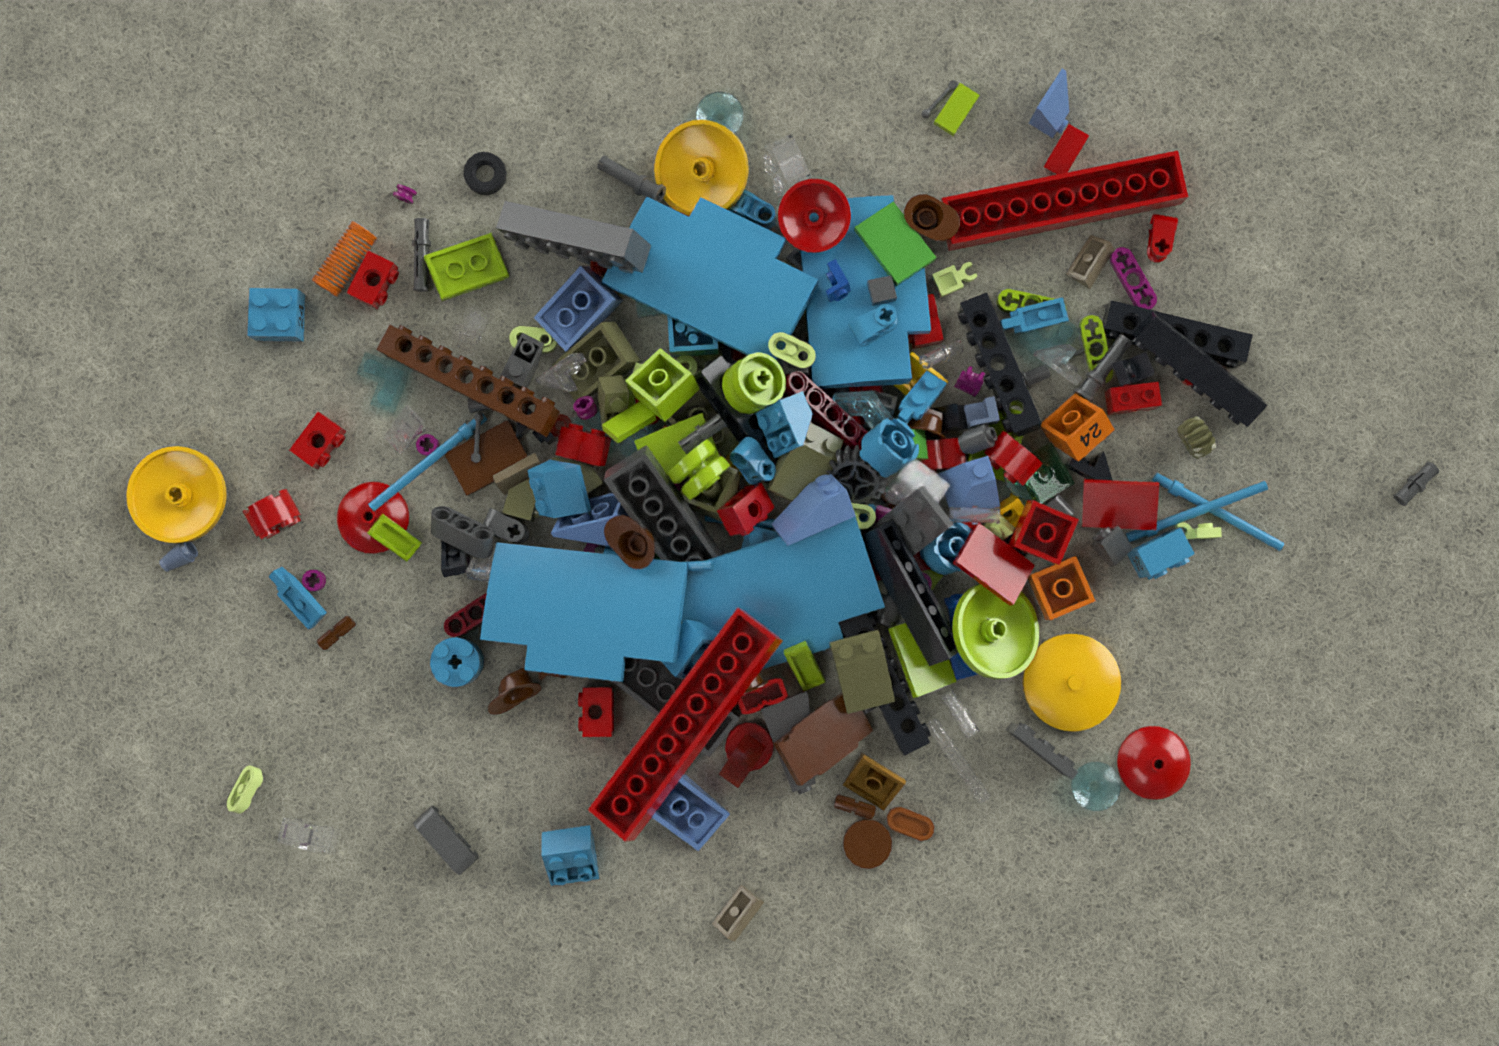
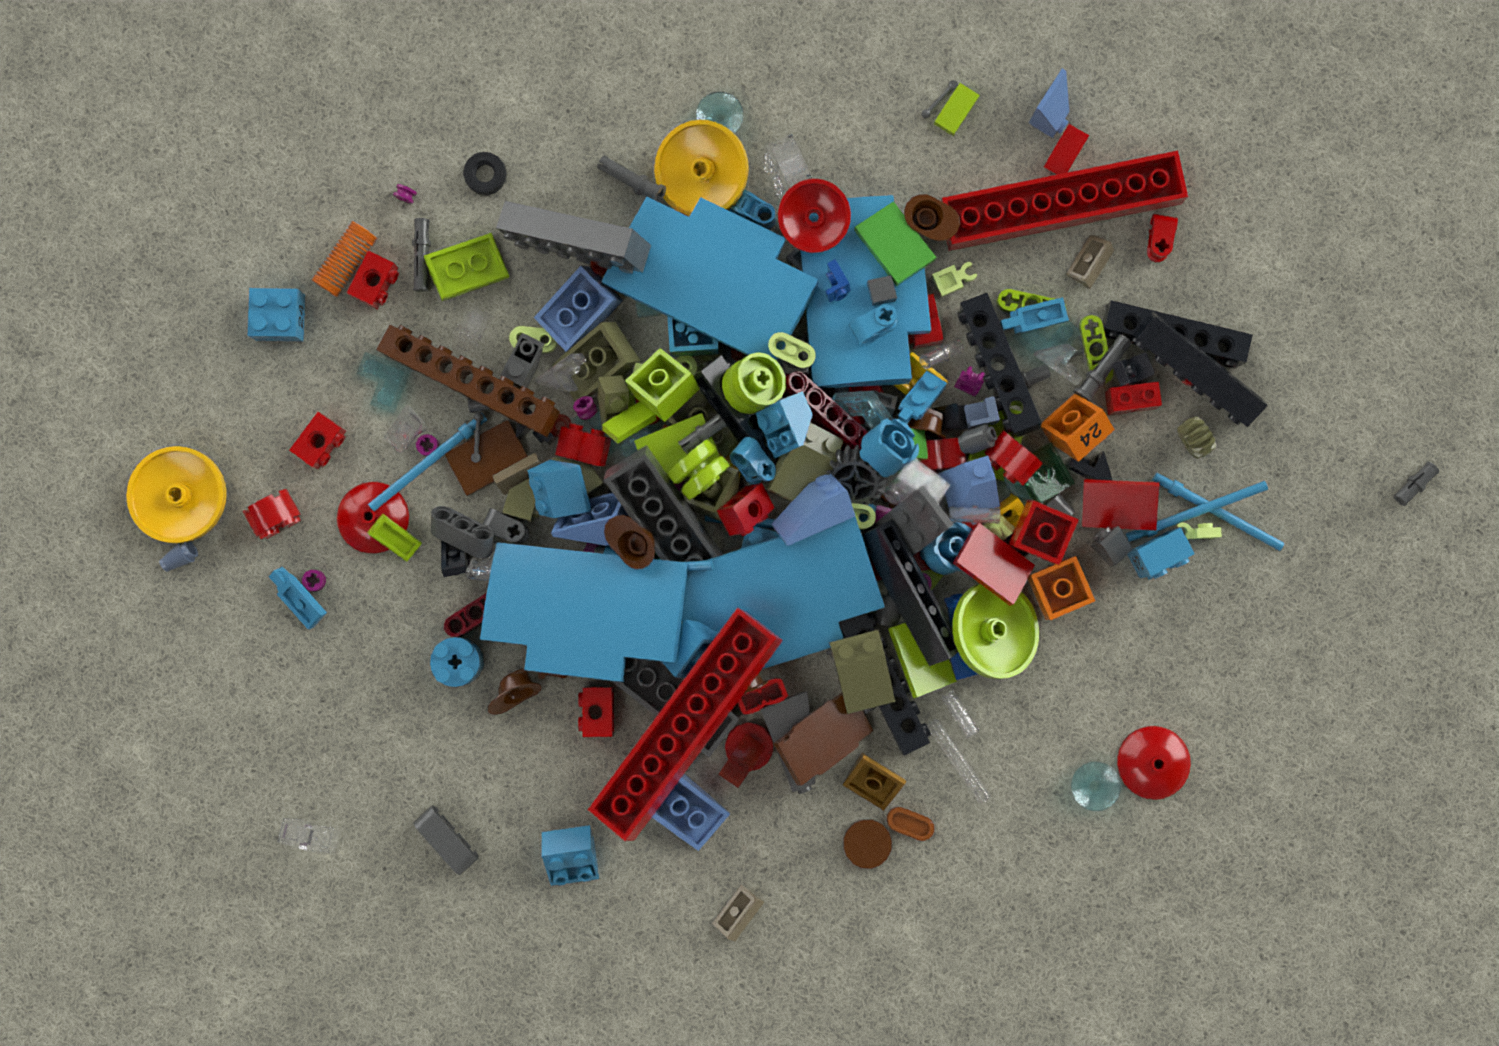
(244, 789): yellowish green plate -> none
(339, 629): reddish brown piece -> none
(804, 666): lime tile -> none
(848, 804): reddish brown piece -> none
(1043, 749): dark grey plate -> none
(1072, 682): yellow dish -> none
(1119, 267): magenta beam -> none

